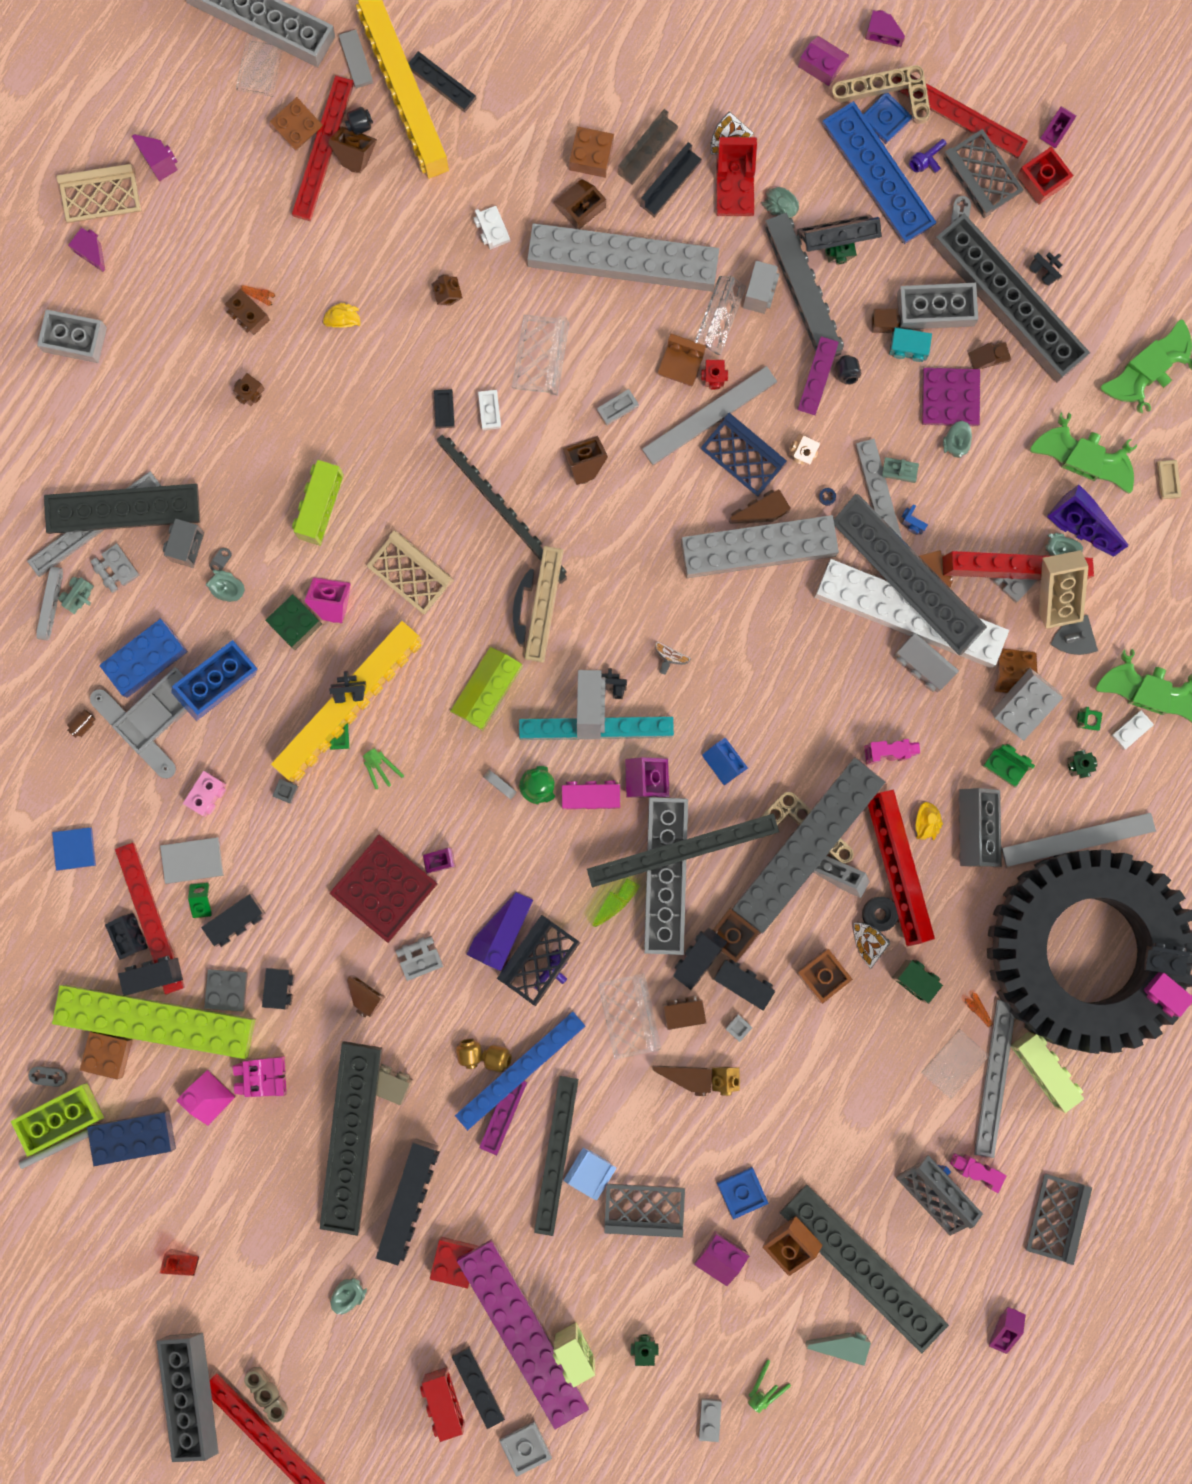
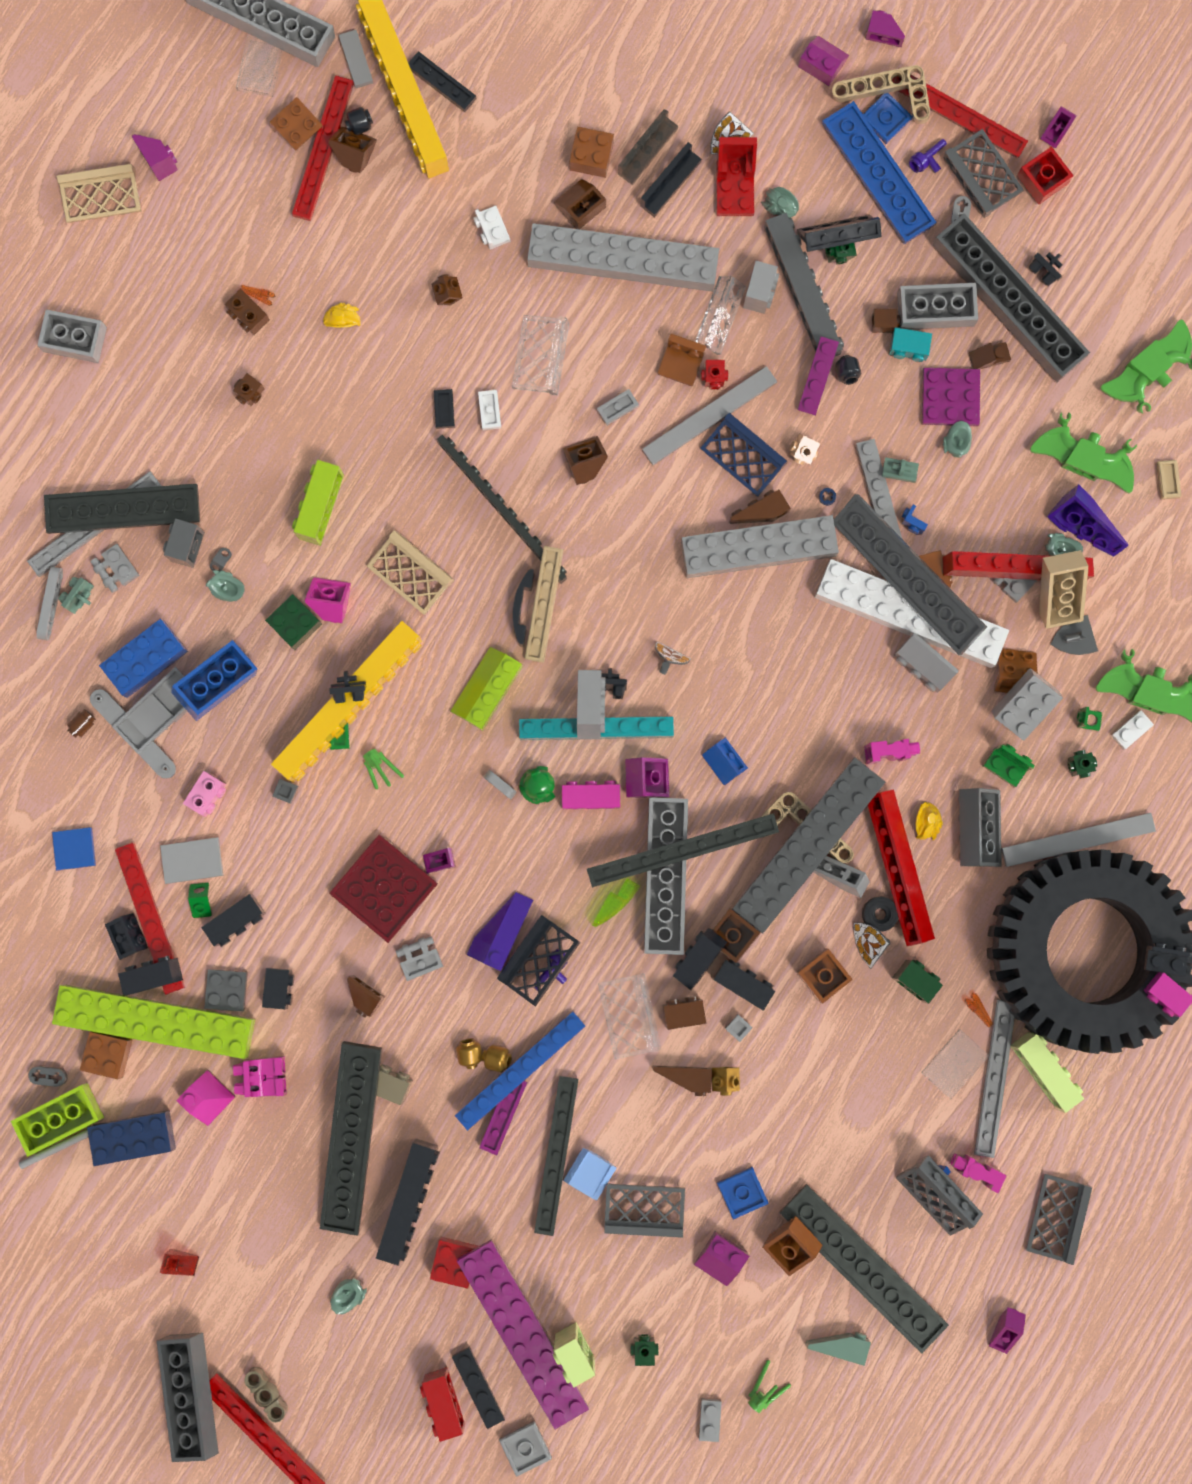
(88, 247): magenta slope -> none

